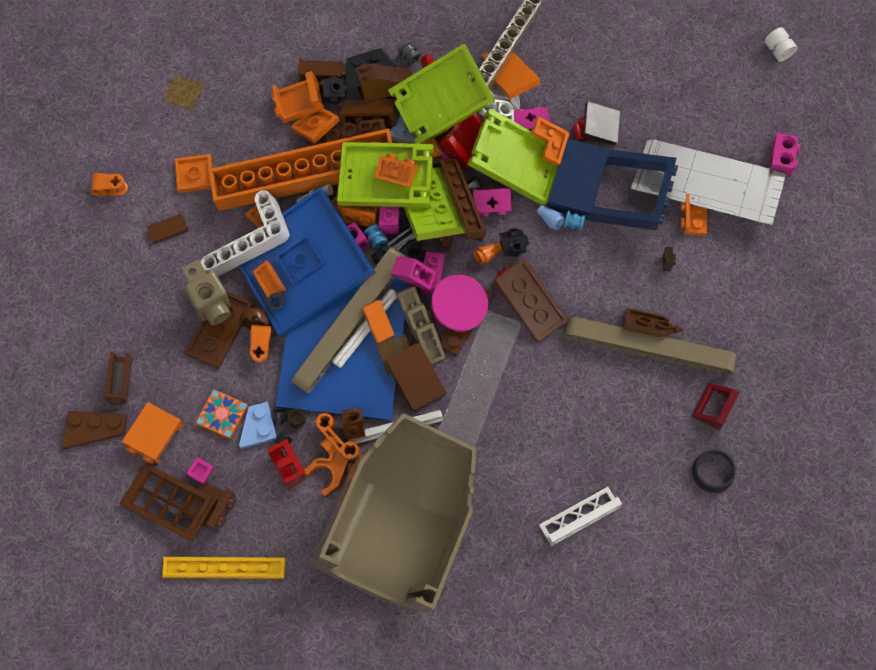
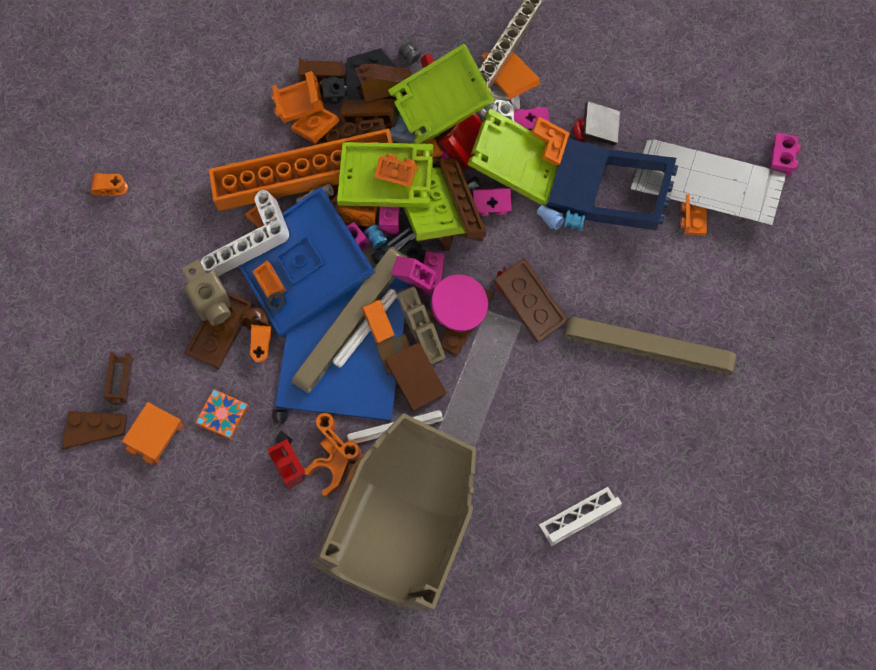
(167, 228): reddish brown tile -> none
(183, 92): clear yellow piece -> none
(193, 173): orange tile -> none
(199, 518): reddish brown piece -> none
(200, 471): dark pink tile -> none
(217, 516): reddish brown bracket -> none
(224, 567): yellow tile -> none
(257, 426): light blue wing -> none
(296, 418): dark brown plate -> none
(353, 423): reddish brown brick -> none
(486, 253): orange cone -> none
(513, 242): black brick -> none
(649, 323): reddish brown tile -> none
(669, 259): dark brown plate -> none
(703, 485): black tyre -> none
(717, 423): dark red tile -> none
(781, 44): white wheel -> none

